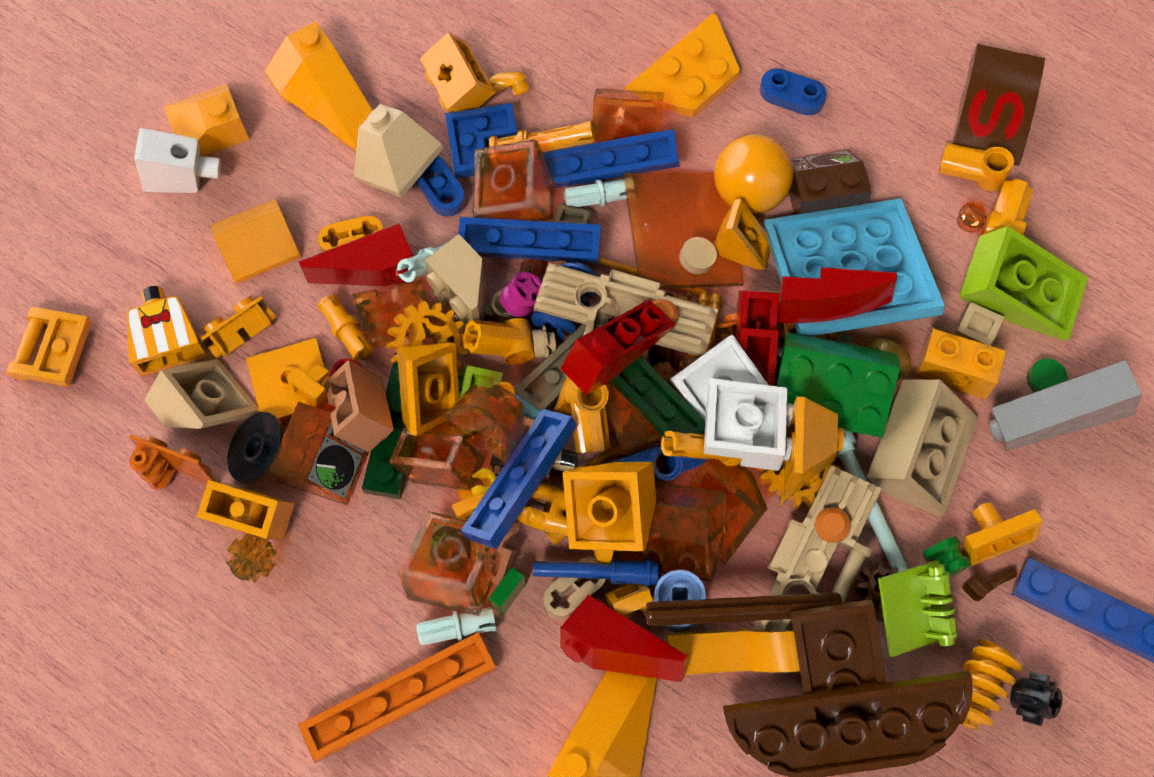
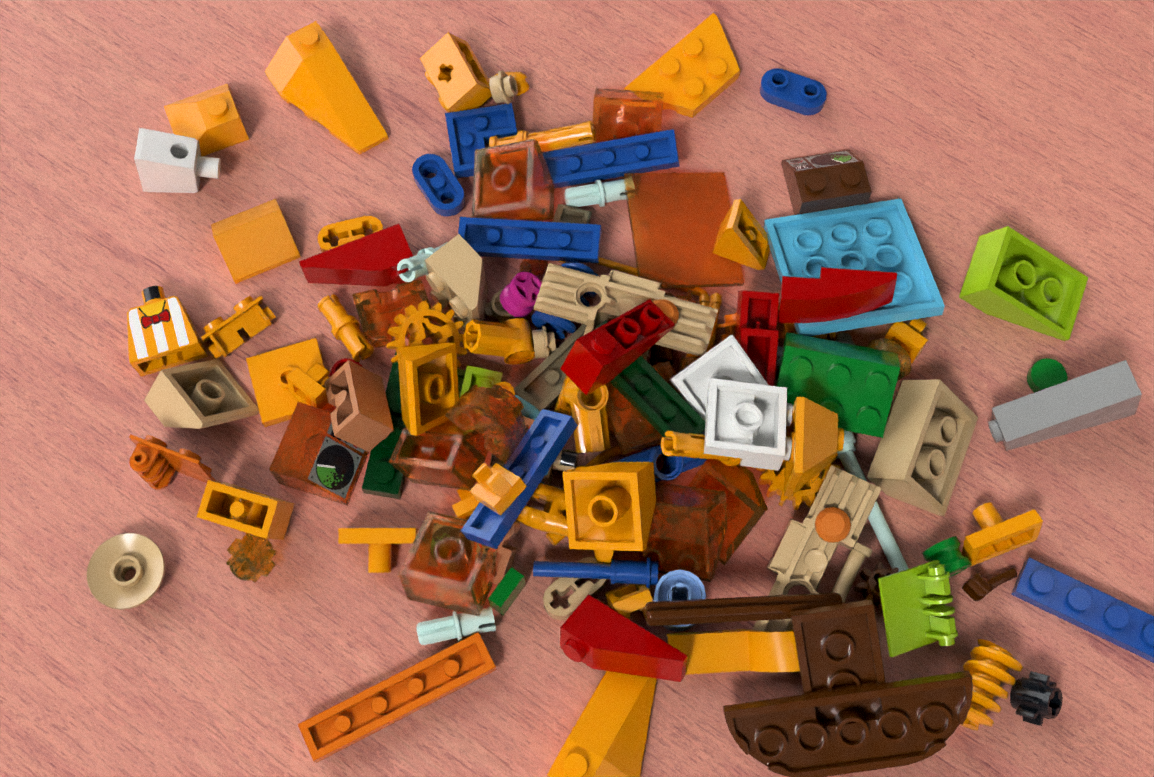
(58, 350): light orange plate -> none
(112, 561): none -> tan dish
(254, 447): black dish -> none
(379, 543): none -> light orange tile
(393, 151): tan slope -> none
(496, 487): none -> light orange tile
(503, 87): none -> tan plate
(698, 255): tan tile -> none
(754, 171): light orange piece -> none
(909, 337): none -> light orange tile
(960, 363): light orange brick -> none
(969, 219): clear orange hinge -> none
(977, 165): light orange piece -> none
(979, 324): tan plate -> none
(998, 100): reddish brown slope -> none
(1010, 207): light orange piece -> none

